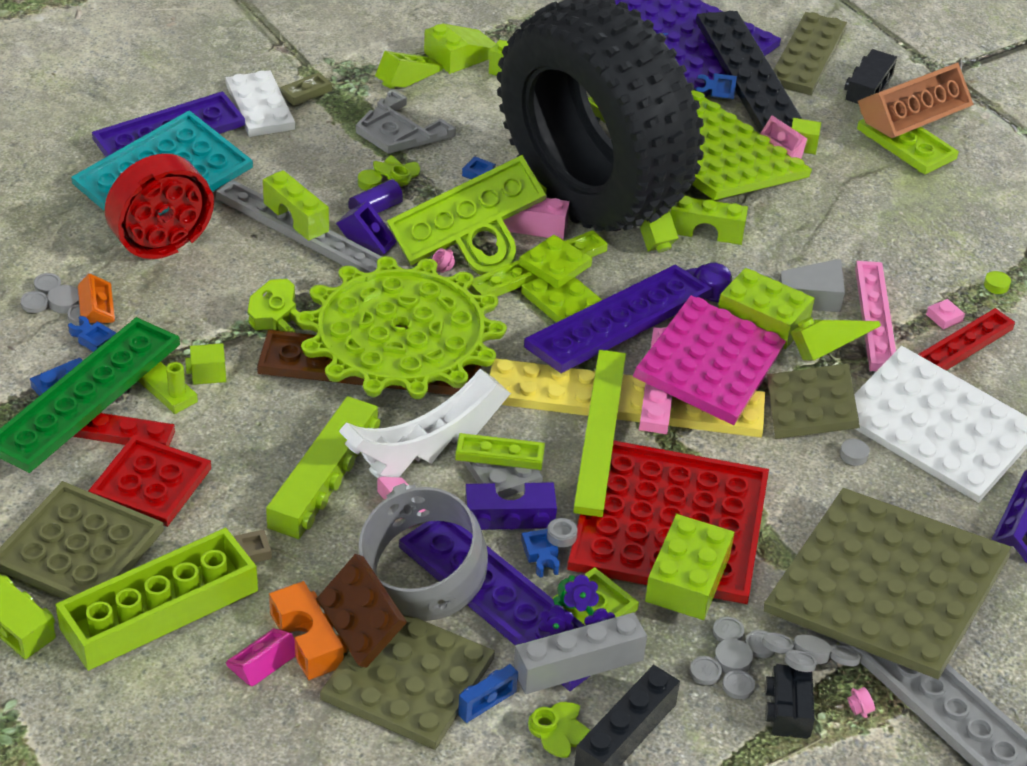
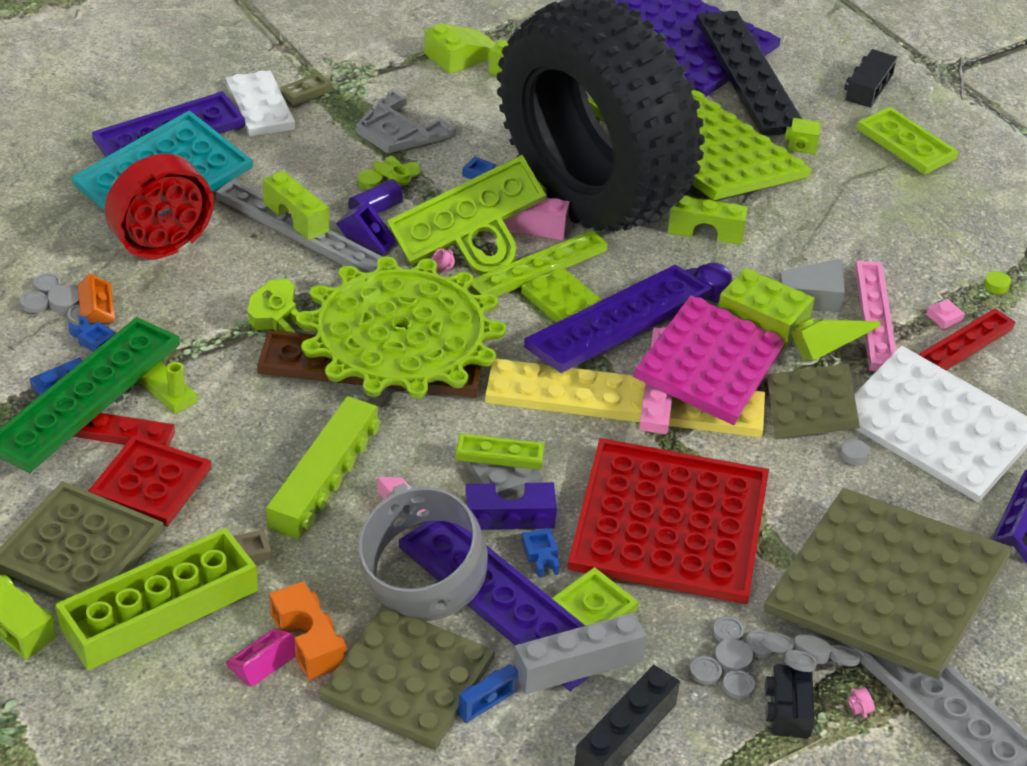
(206, 364): lime brick -> none
(361, 610): reddish brown plate -> none
(395, 447): white arch -> none
(405, 69): lime slope -> none
(555, 261): lime plate -> none
(561, 730): lime plate -> none
(562, 532): light grey tile -> none
(573, 594): dark purple plant -> none
(599, 434): lime tile -> none
(659, 234): lime brick -> none
(689, 567): lime brick -> none
(721, 85): blue plate -> none
(784, 136): bright pink slope -> none
(809, 52): olive plate -> none
(917, 102): nougat slope -> none

